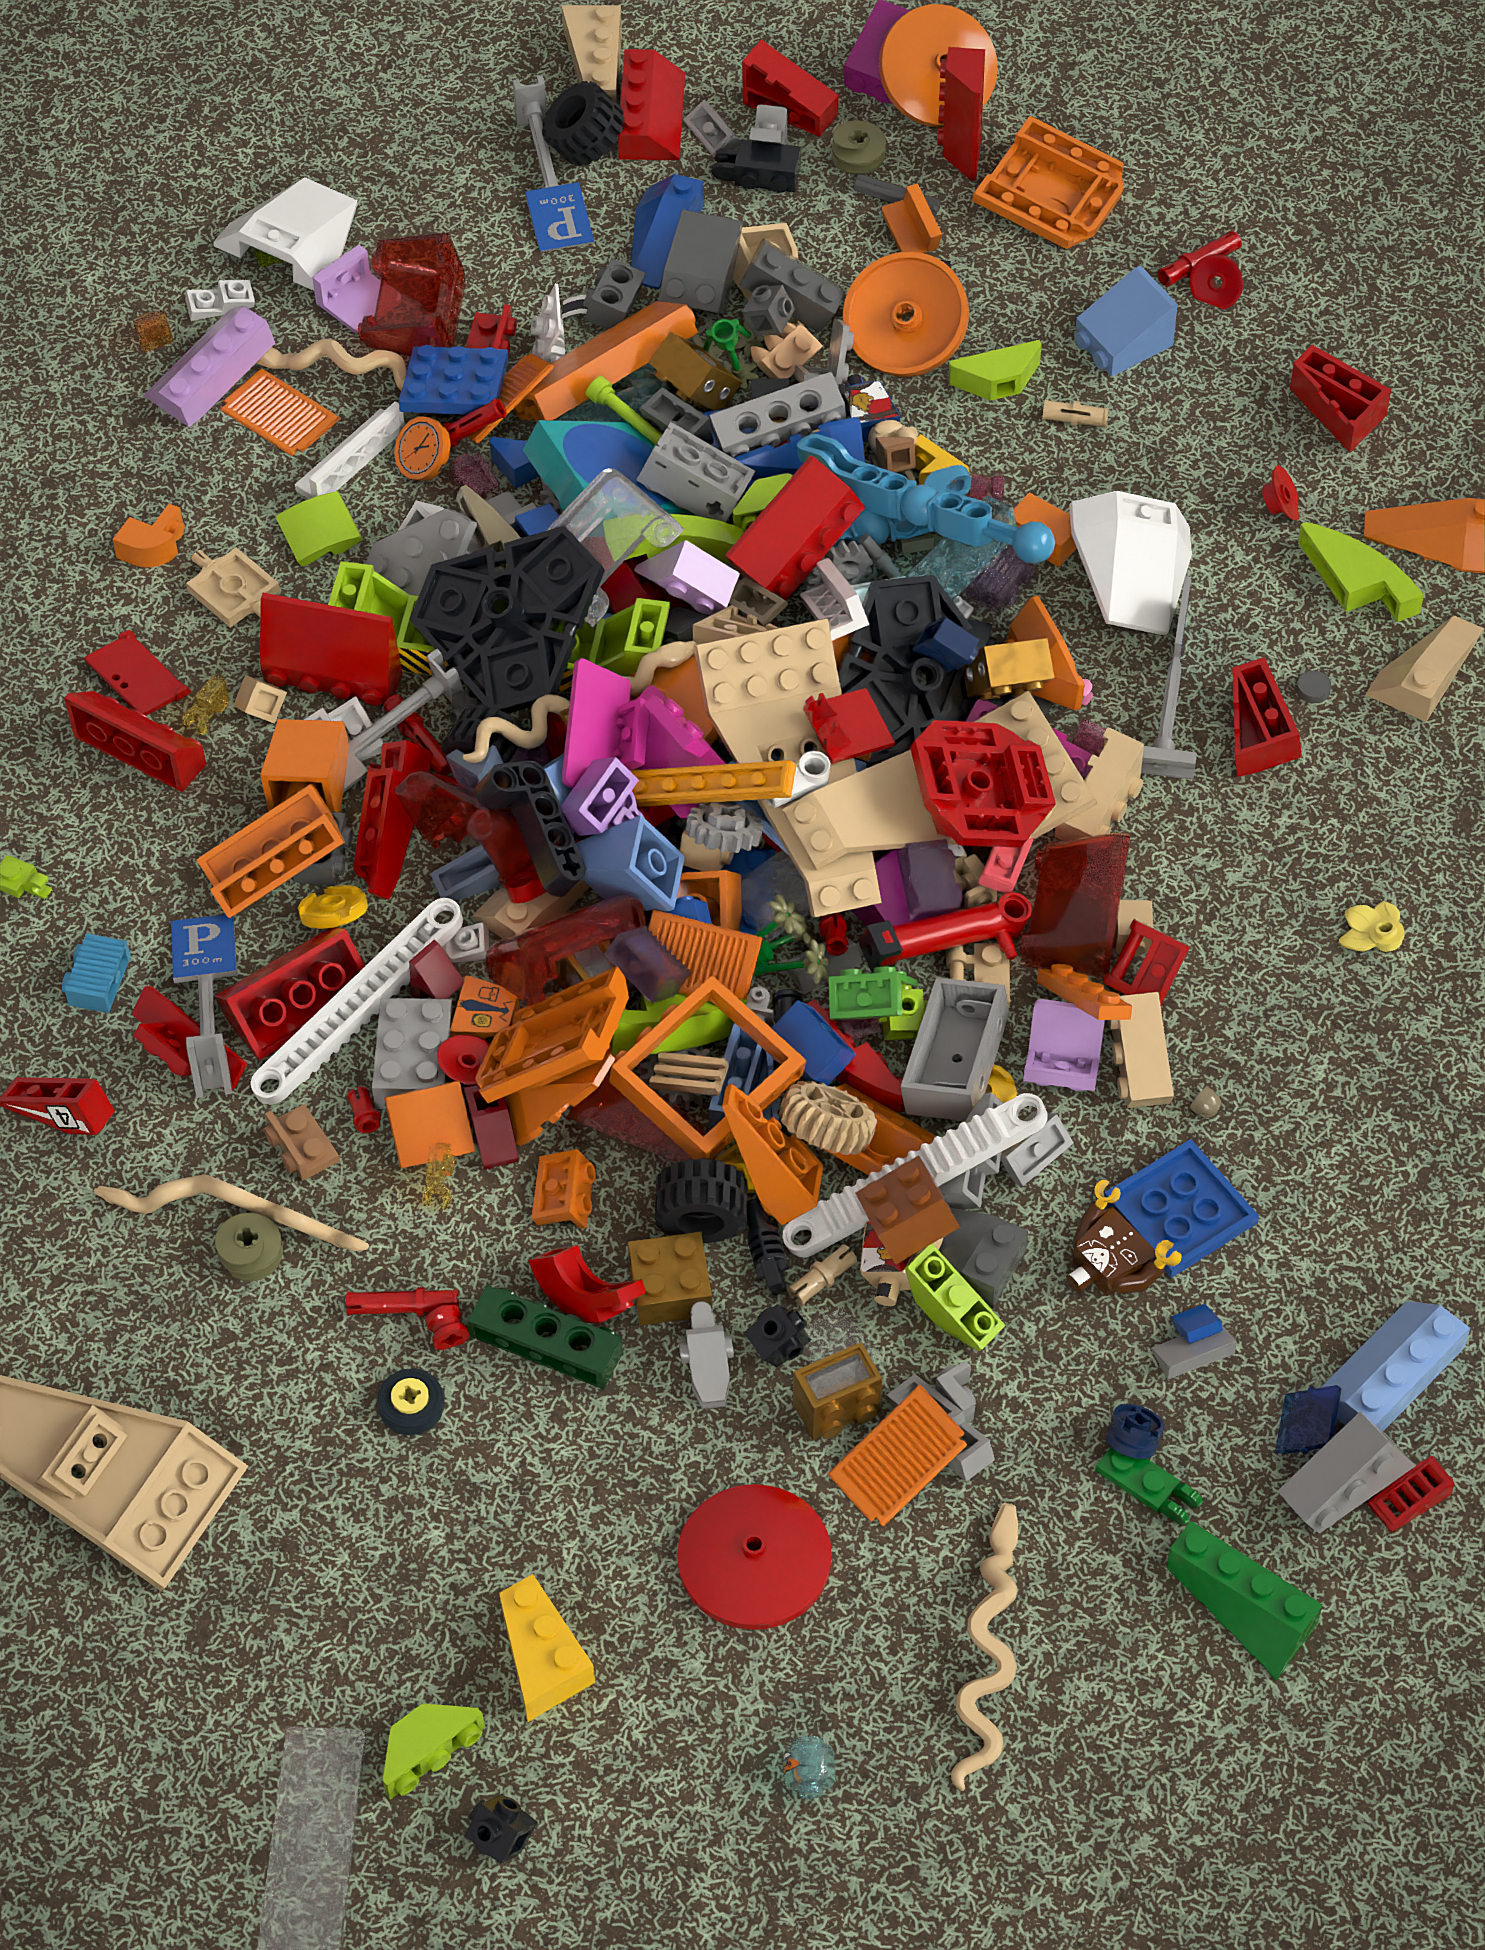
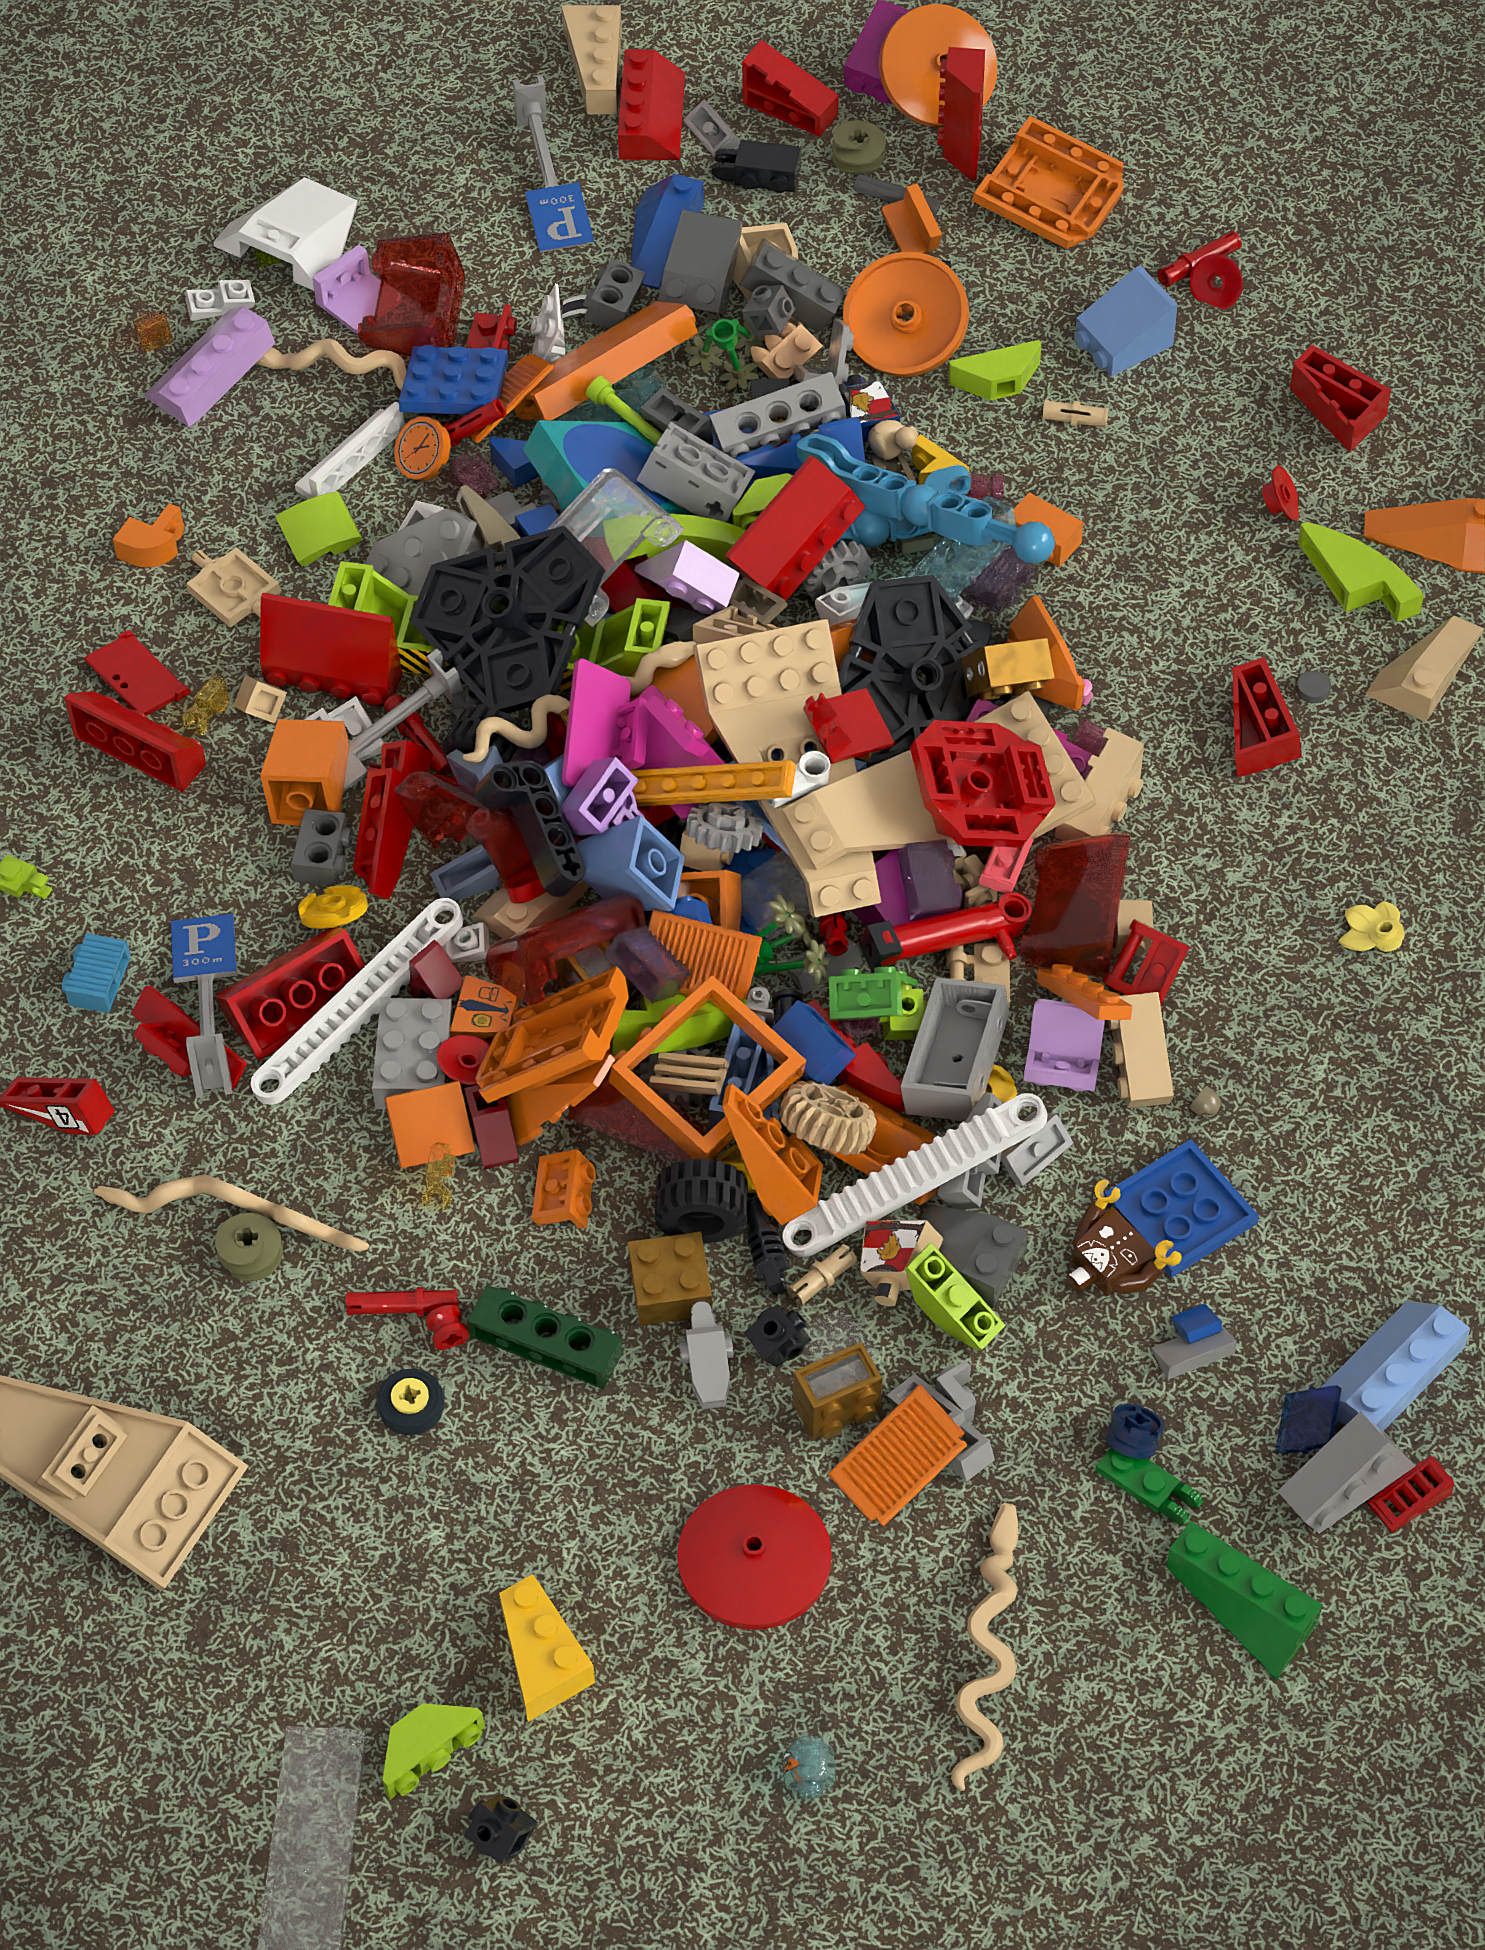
(271, 850): orange slope -> none
(278, 412): orange window -> none
(302, 1142): medium nougat bracket -> none
(366, 1117): red pin -> none
(577, 1290): red arch -> none
(583, 123): black tyre -> none
(694, 373): pearl gold piece -> none
(770, 125): light grey slope -> none
(835, 602): white fence -> none
(879, 556): light grey piece -> none
(895, 453): medium nougat slope -> none
(907, 1210): dark orange brick -> none
(947, 644): dark blue brick -> none
(1133, 557): white wedge -> none
(1161, 757): light grey piece -> none

